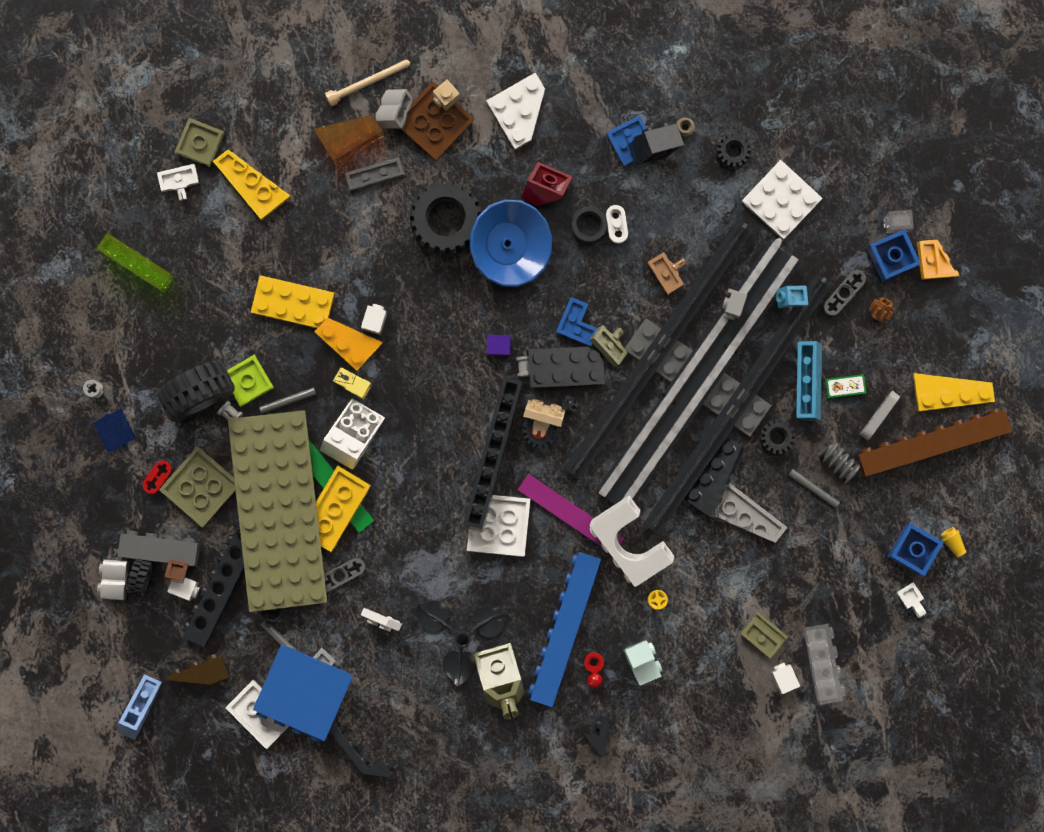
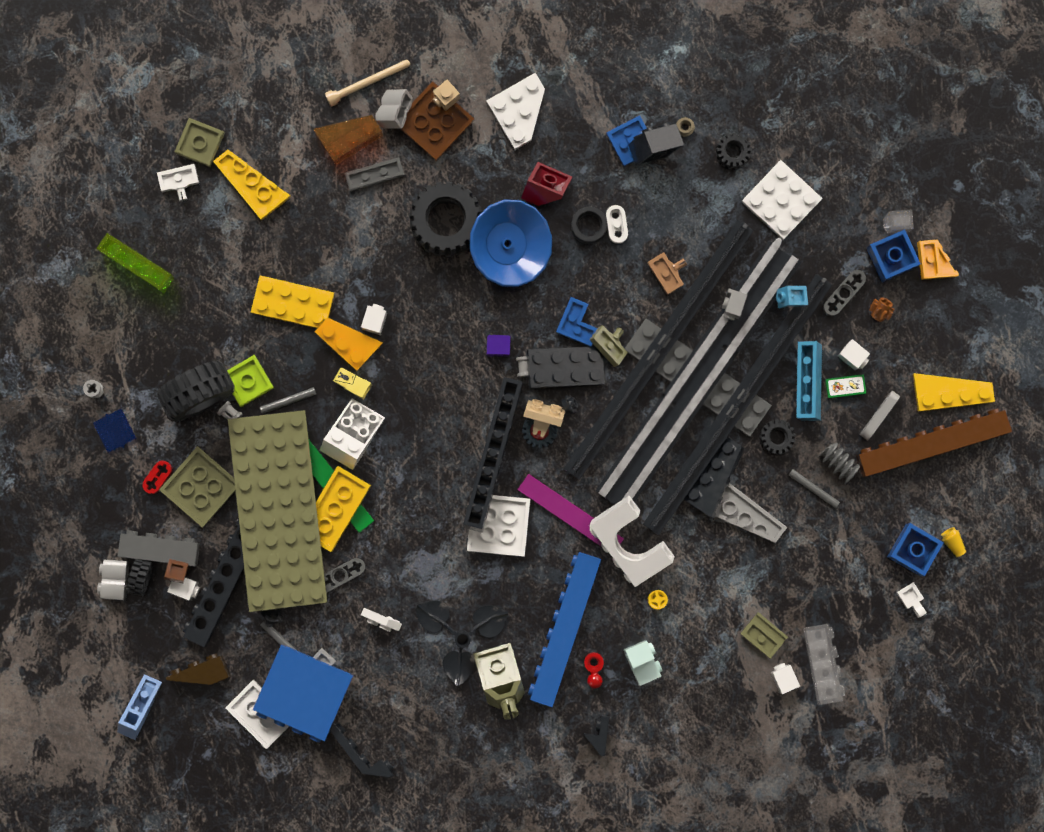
(854, 355): none -> white brick

